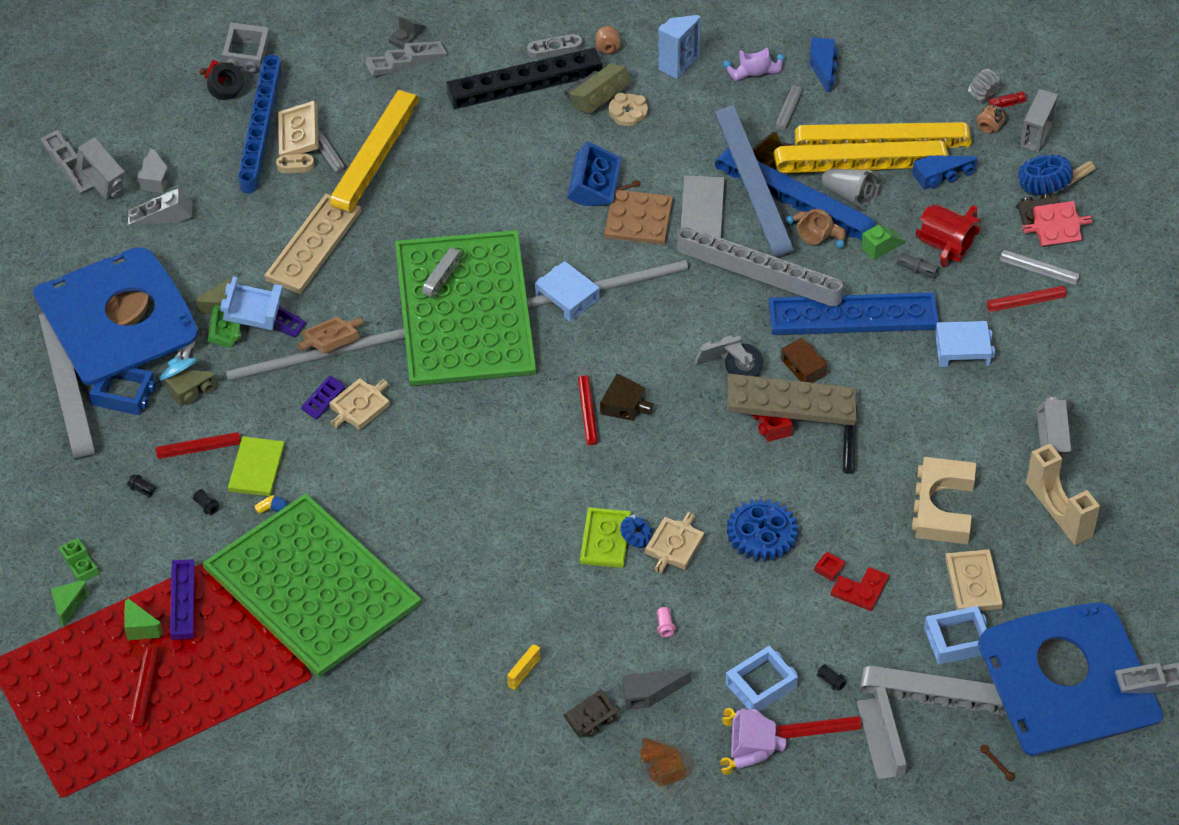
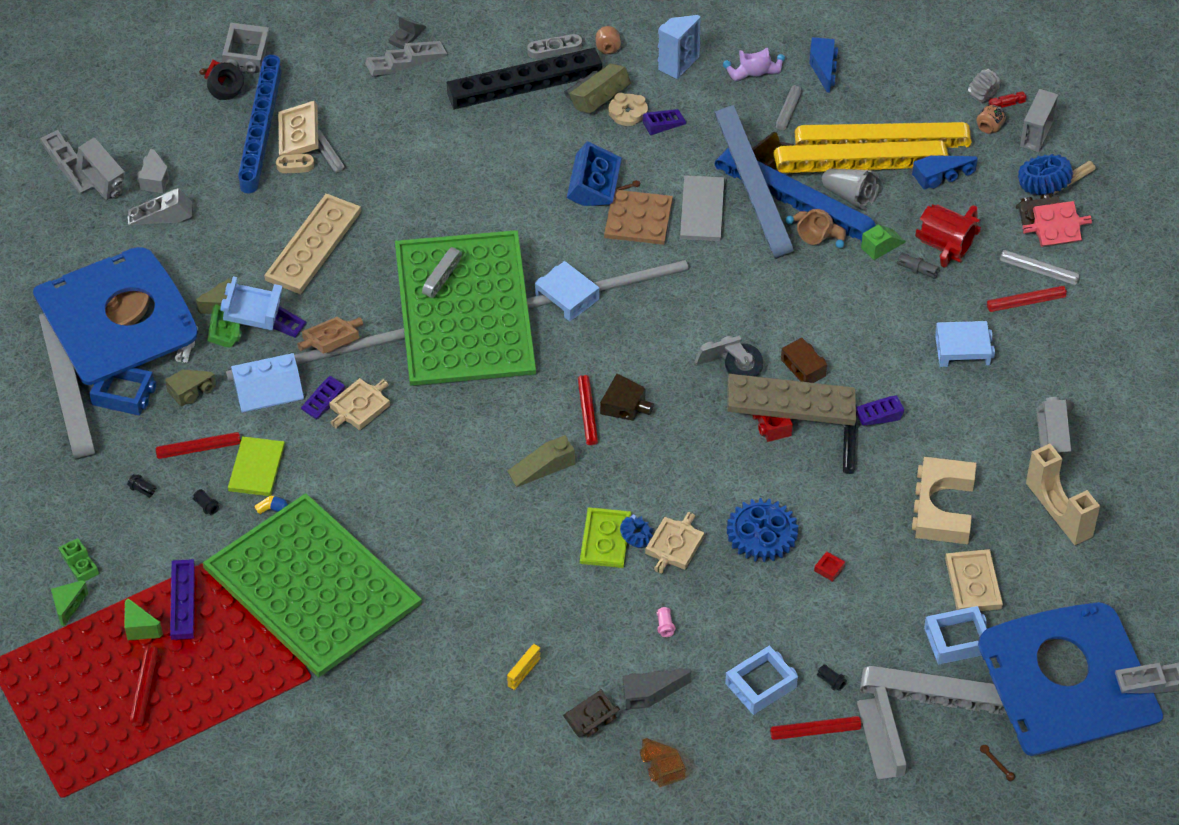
(176, 366): medium azure dish -> none
(267, 382): none -> light blue slope
(373, 151): yellow beam -> none
(543, 461): none -> olive slope
(660, 126): none -> dark purple slope
(751, 738): lavender torso -> none
(760, 266): light grey beam -> none
(854, 314): blue plate -> none
(864, 593): red plate -> none
(890, 404): none -> dark purple slope

